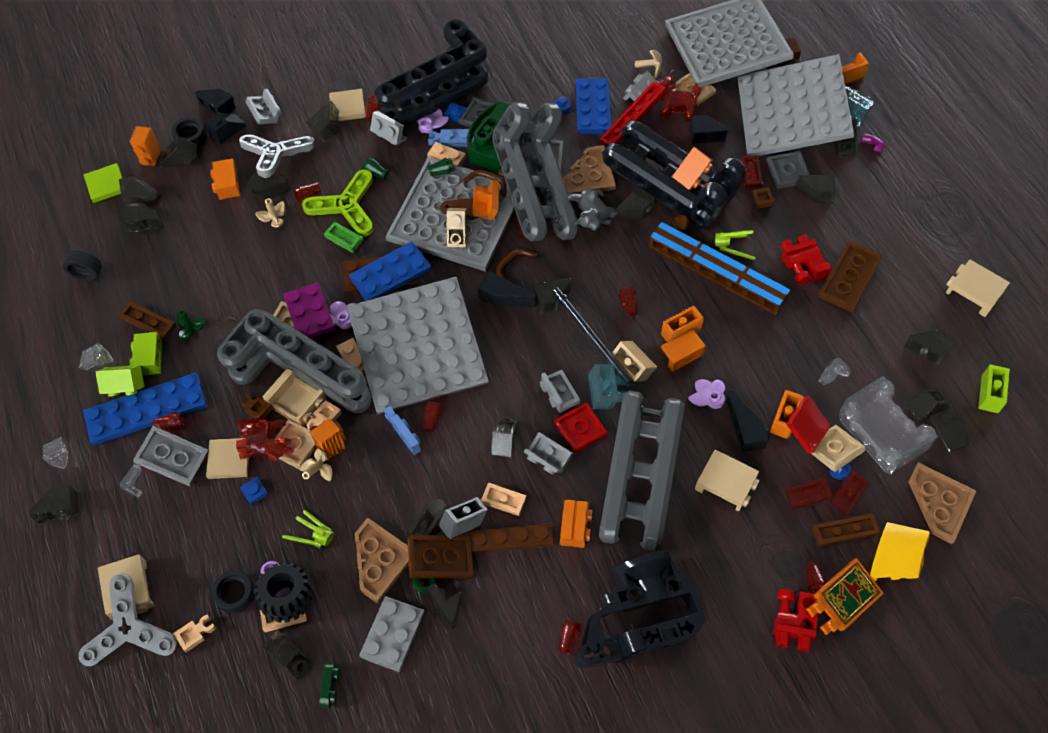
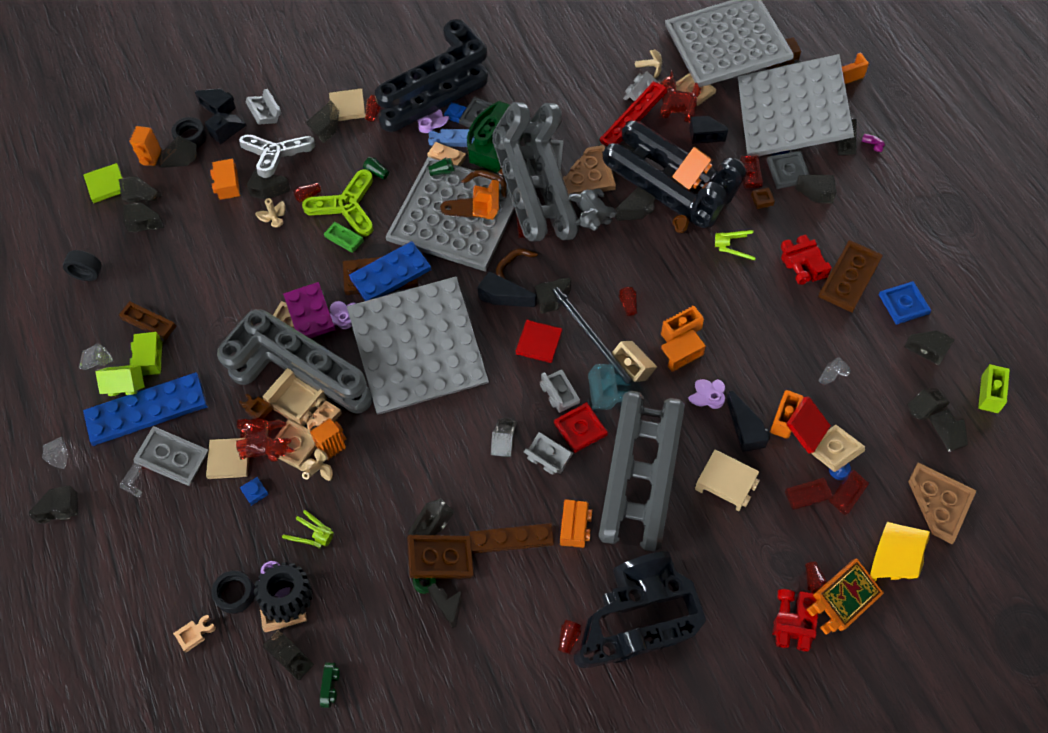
(135, 568): tan panel -> none
(140, 634): light grey piece -> none
(169, 422): clear red cone -> none
(185, 321): dark green plant -> none
(350, 353): light nougat plate -> none
(379, 559): medium nougat plate -> none
(387, 128): light grey bracket -> none
(392, 634): light grey plate -> none
(402, 428): medium blue plate -> none
(432, 414): clear red cone -> none
(456, 227): tan slope -> none
(462, 517): dark grey brick -> none
(503, 499): light nougat plate -> none
(539, 341): none -> red tile
(564, 104): blue tile -> none
(592, 105): blue plate -> none
(719, 268): brick -> none
(845, 530): reddish brown plate -> none
(858, 104): clear light blue brick -> none
(884, 427): clear windscreen -> none
(904, 302): none -> blue tile
(978, 285): tan panel -> none

